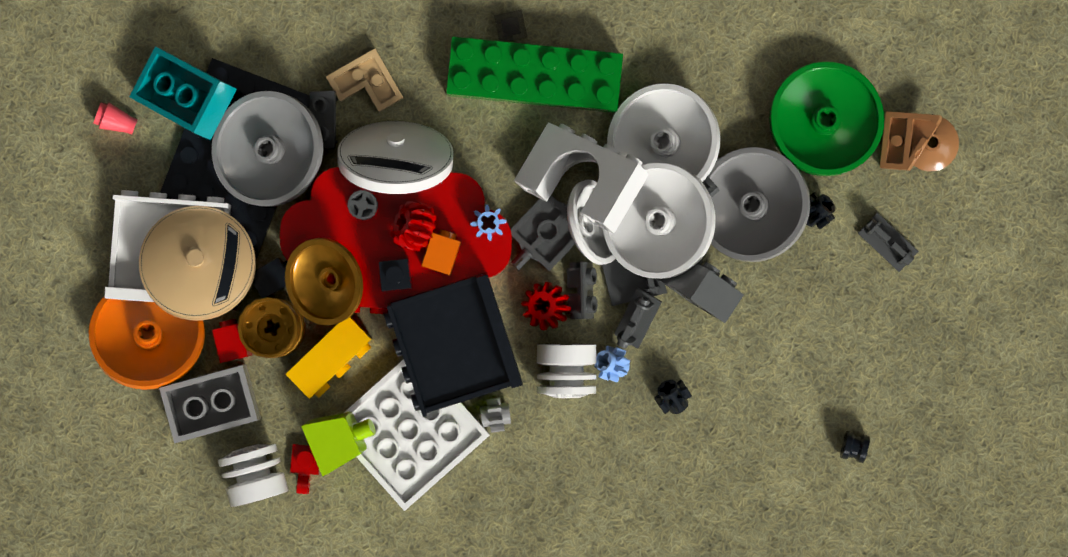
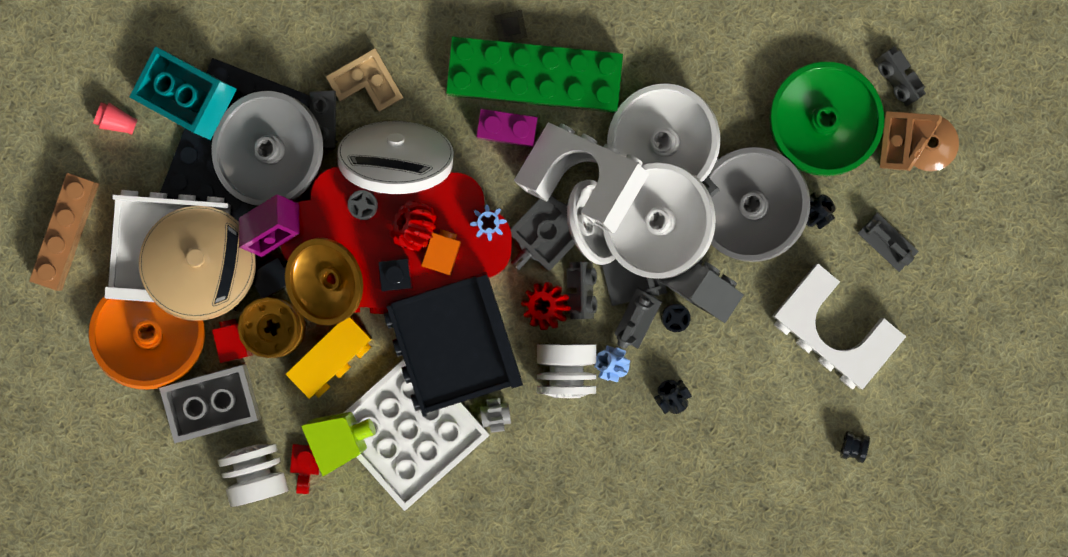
(64, 232): none -> medium nougat brick
(269, 225): none -> magenta brick
(506, 128): none -> magenta brick
(679, 315): none -> black wheel
(855, 364): none -> white arch
(906, 87): none -> dark grey hinge

